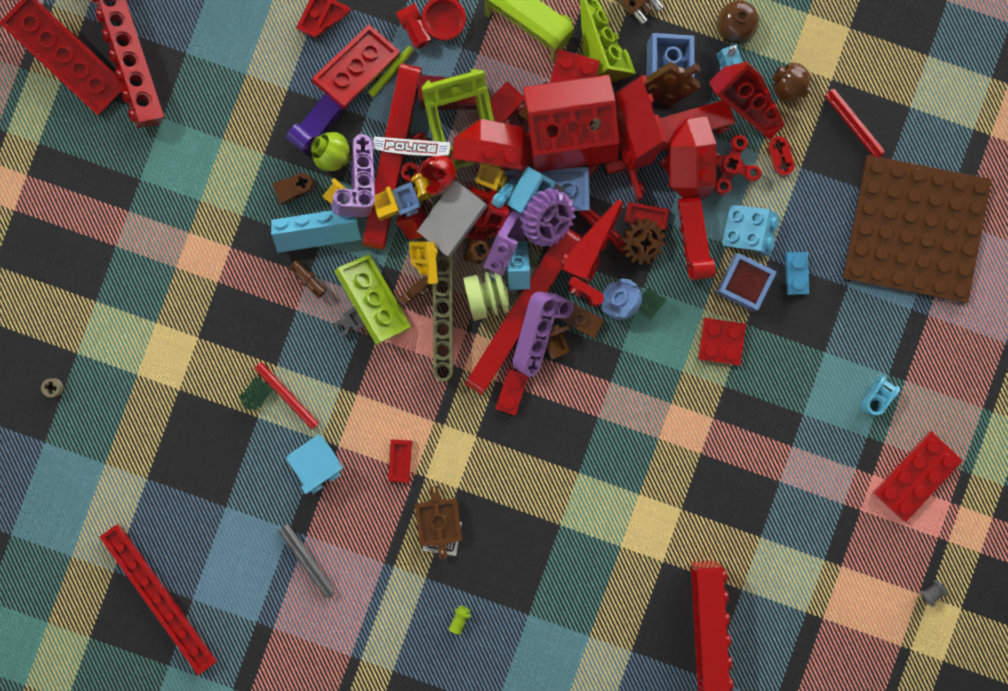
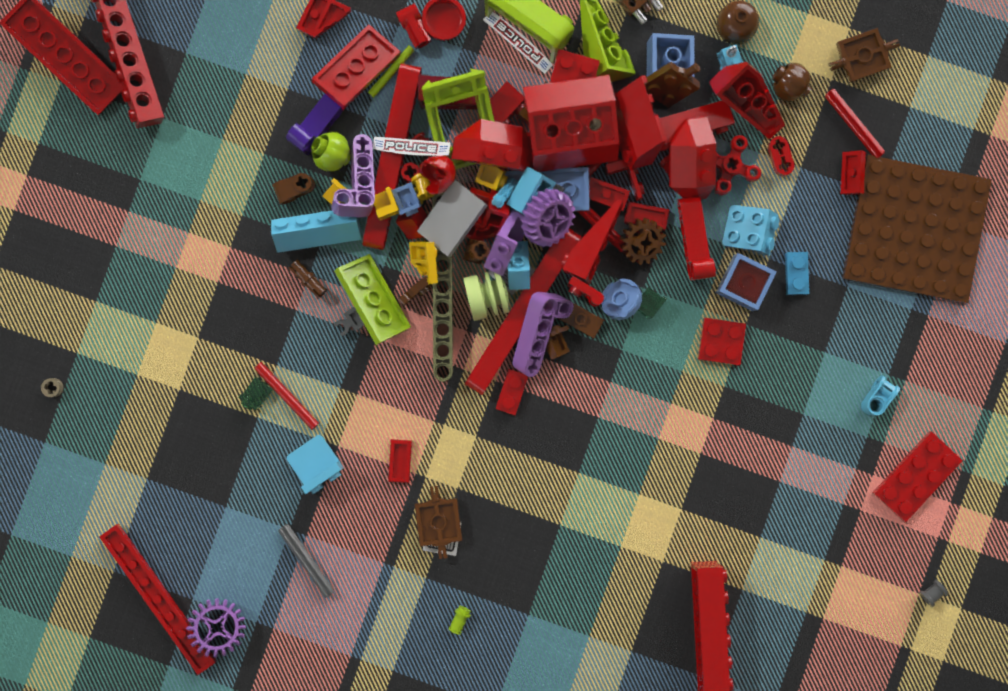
(201, 617): none -> medium lavender gear
(518, 41): none -> sticker
(607, 193): none -> red plate
(853, 172): none -> red plate
(864, 55): none -> reddish brown plate

